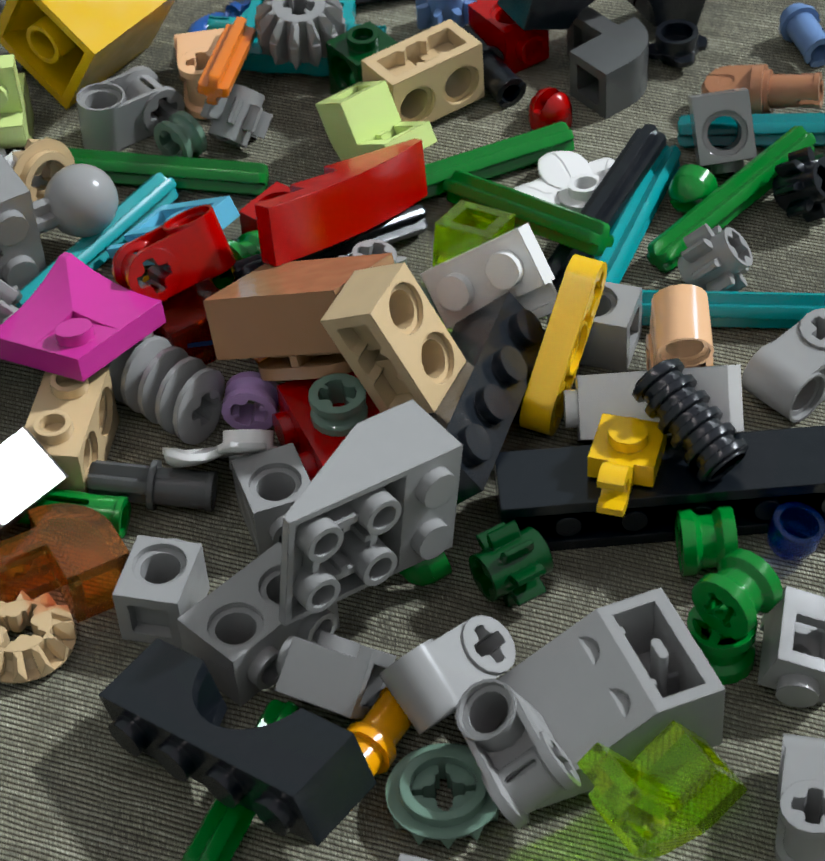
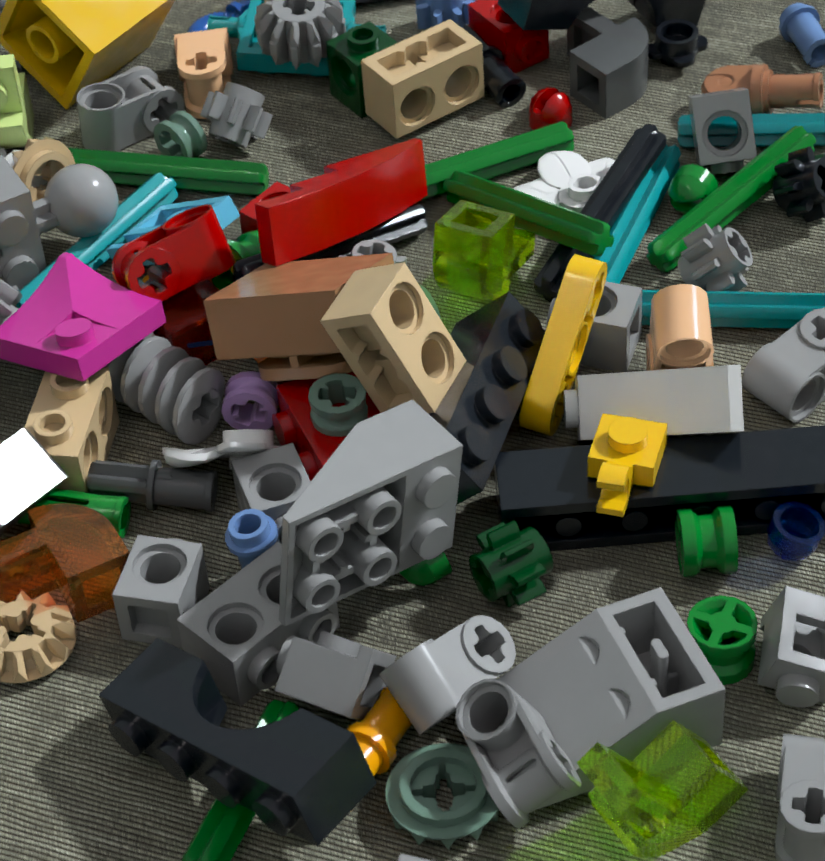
(226, 61): orange axle -> none
(250, 535): none -> medium blue pin
(367, 120): yellowish green brick -> none
(489, 271): white plate -> none
(690, 420): black piece -> none
(737, 593): green wheel -> none

